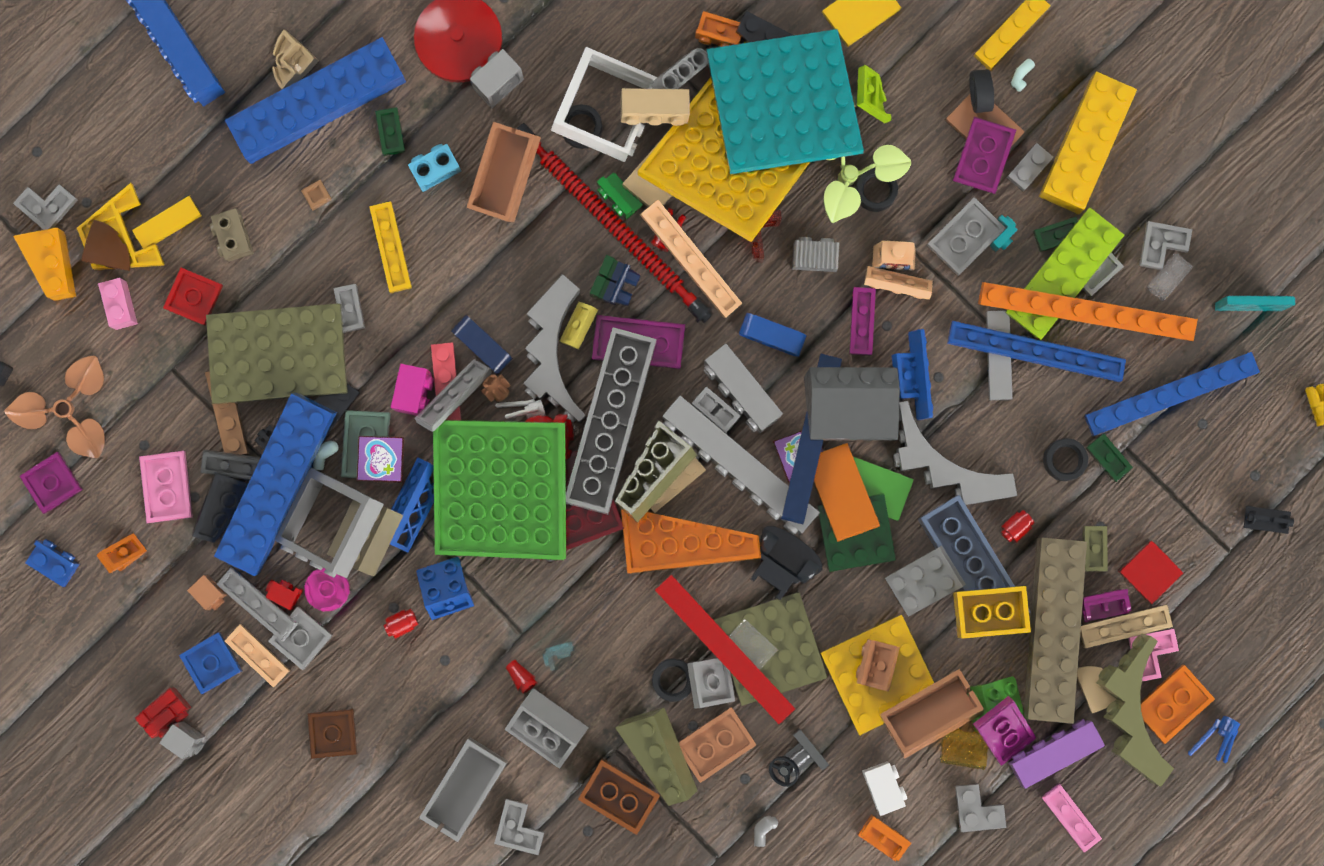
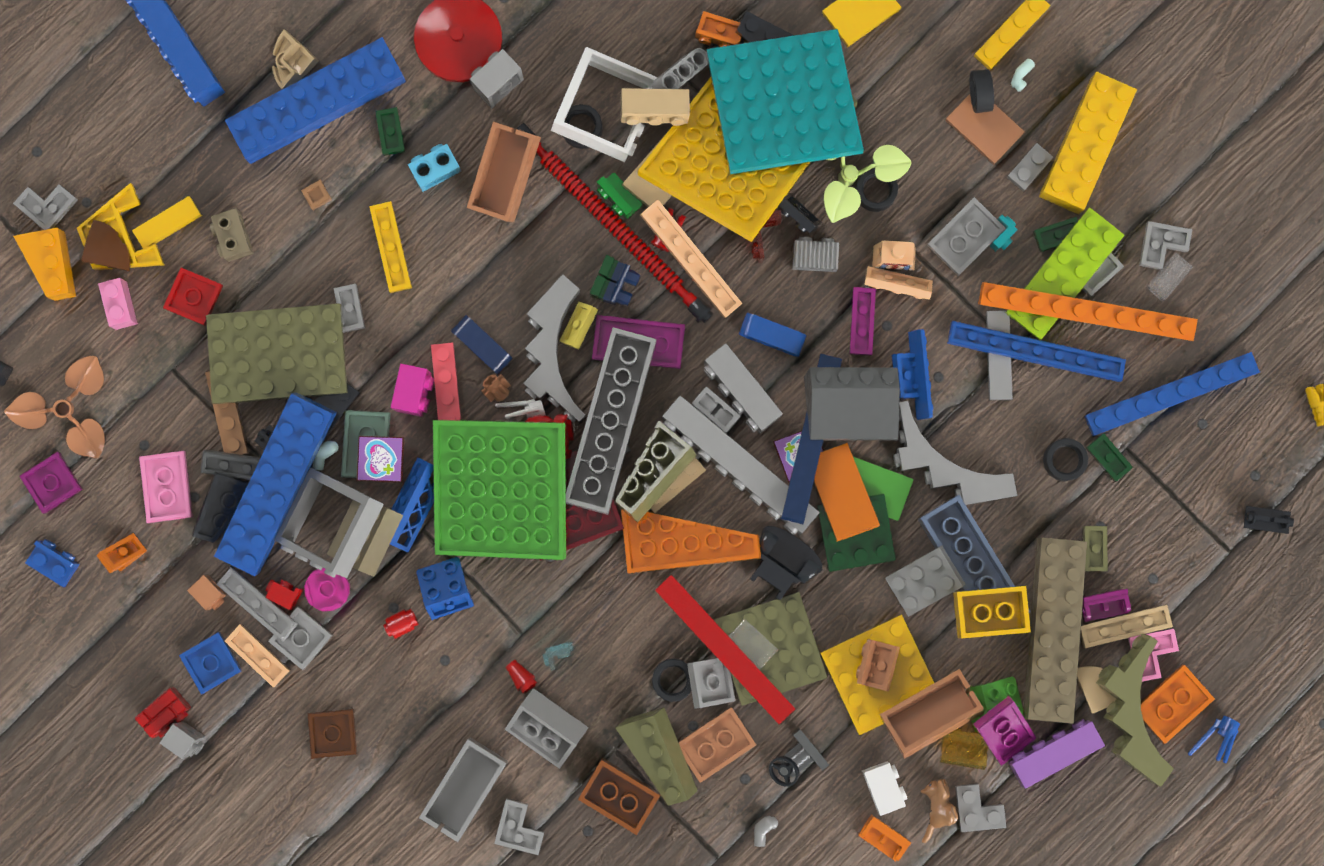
(453, 395): light grey tile -> none
(805, 219): none -> black plate
(870, 94): lime wing -> none
(941, 811): none -> medium nougat animal
(984, 155): magenta tile -> none
(1017, 526): red brick -> none
(1071, 817): bright pink tile -> none
(1151, 572): red tile -> none
(1255, 303): teal tile -> none

